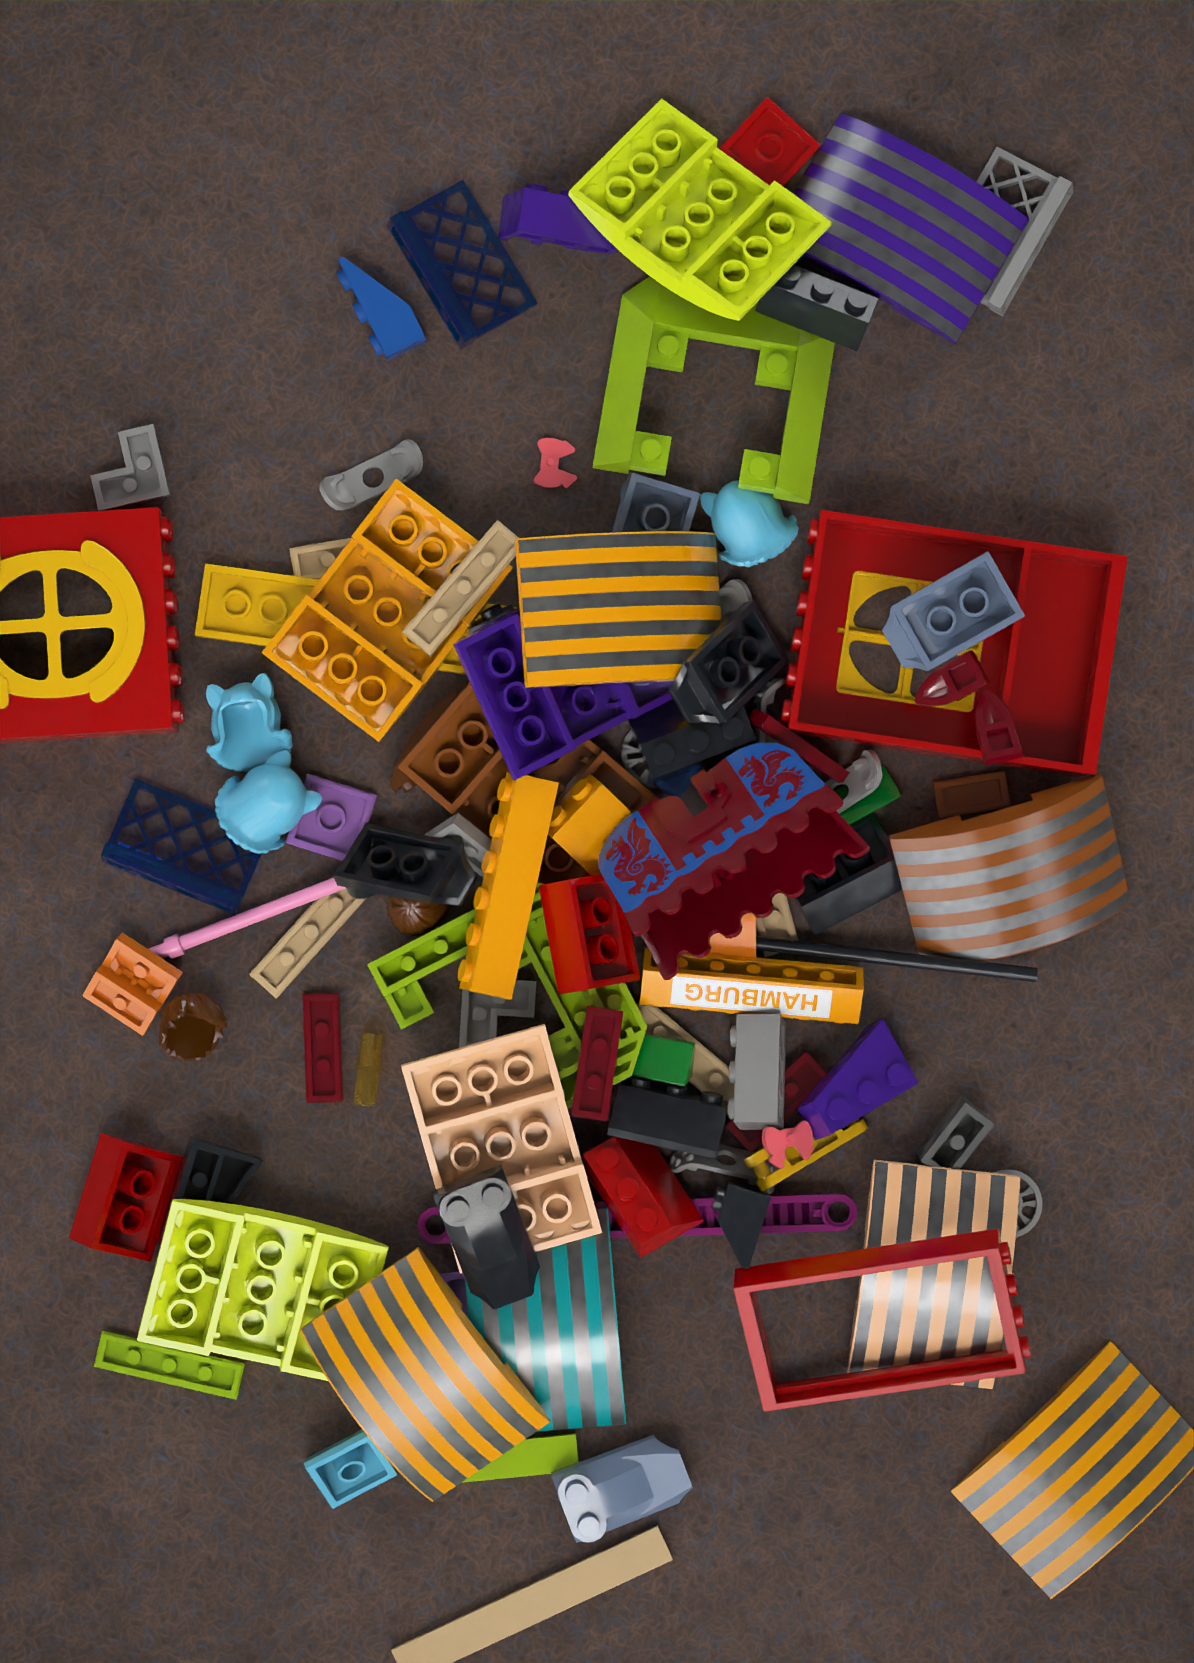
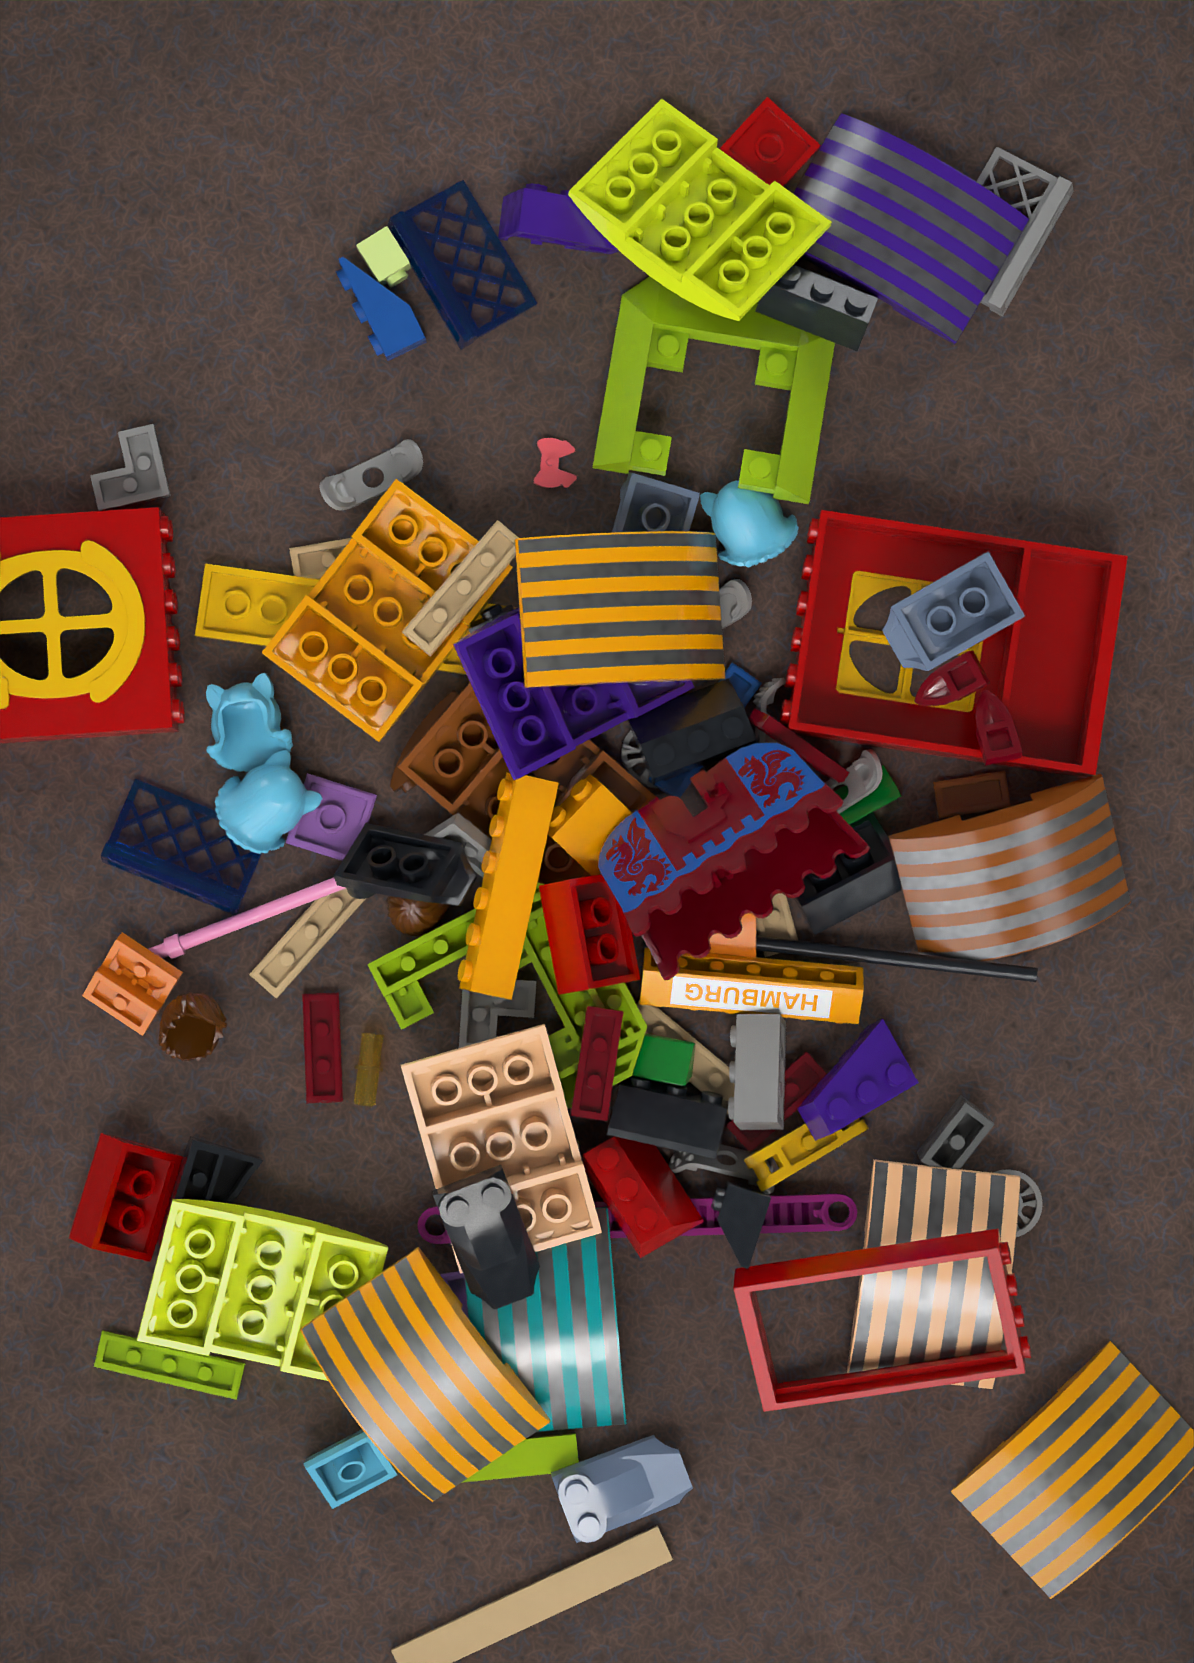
(384, 257): none -> yellowish green brick
(728, 667): black slope -> none
(777, 1140): coral piece -> none

